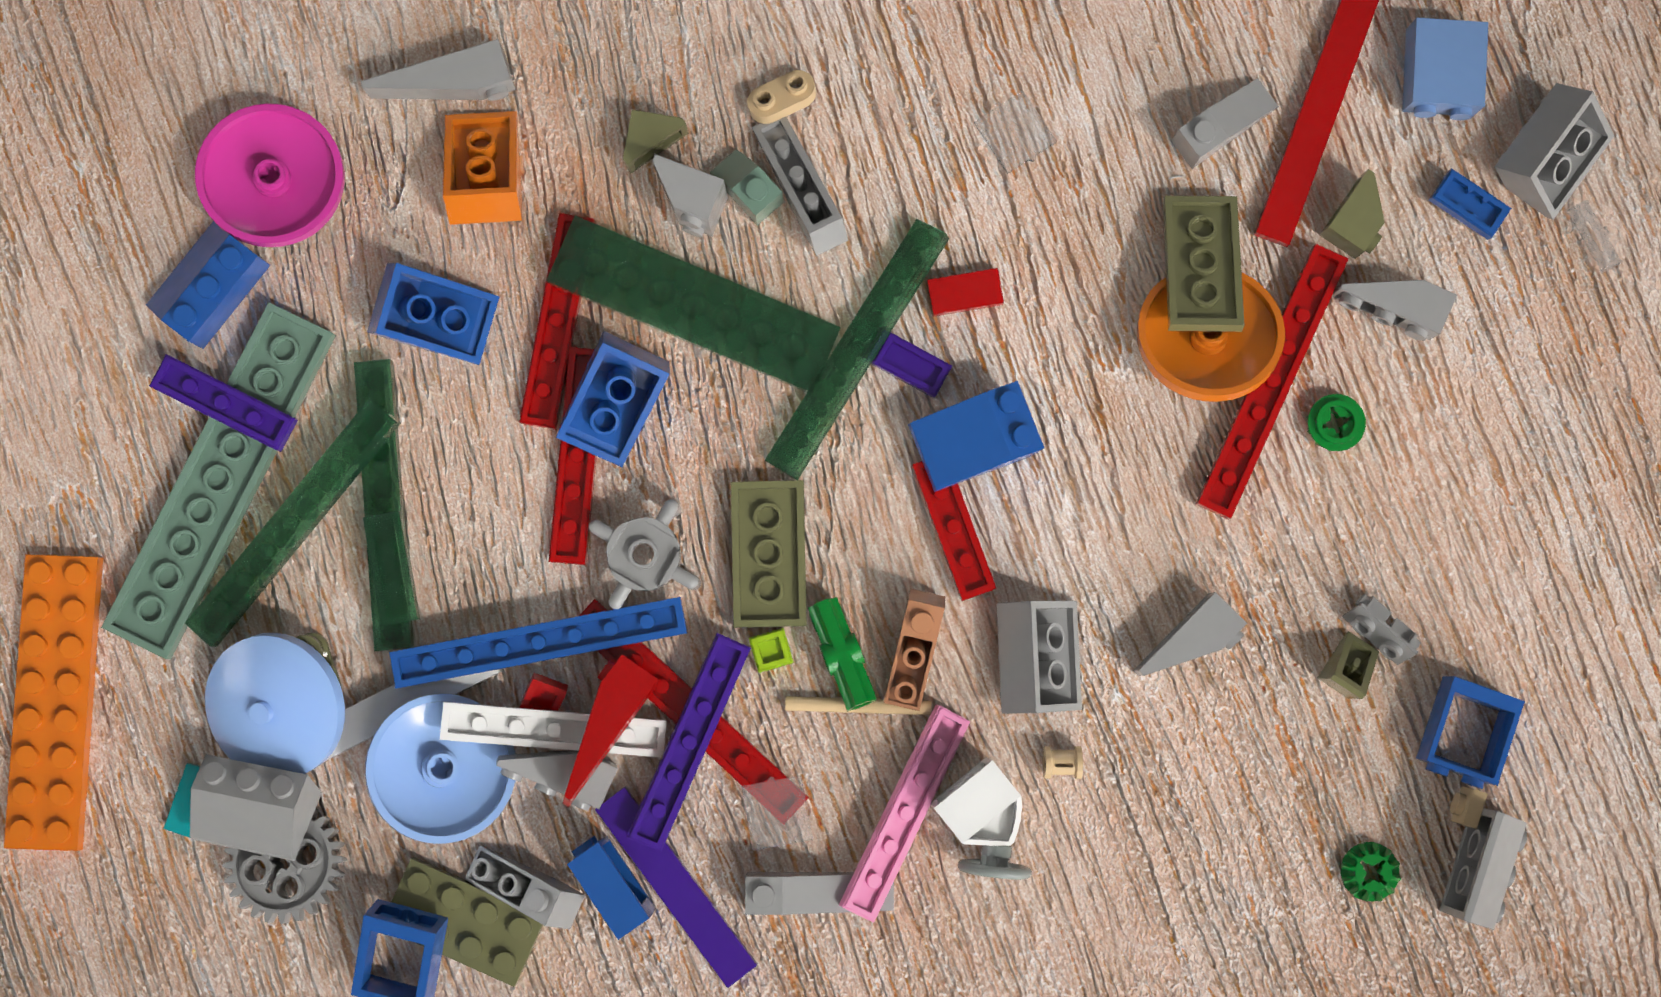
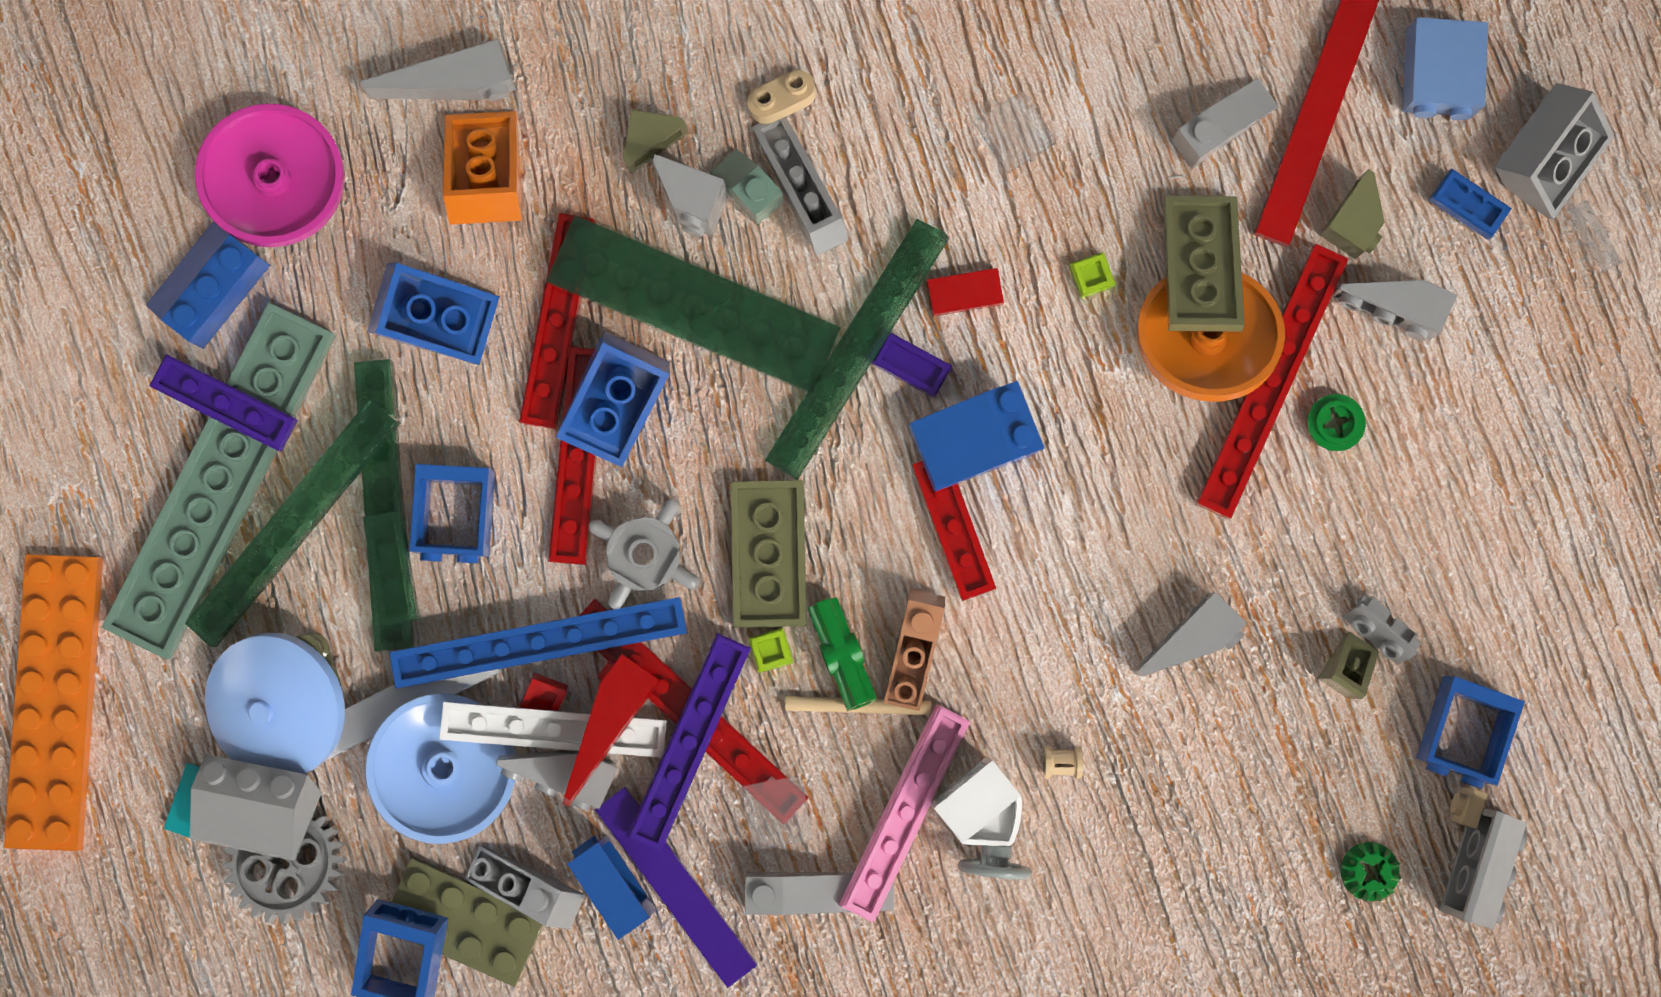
(429, 474): none -> blue window
(1039, 657): light grey slope -> none
(1092, 275): none -> lime tile

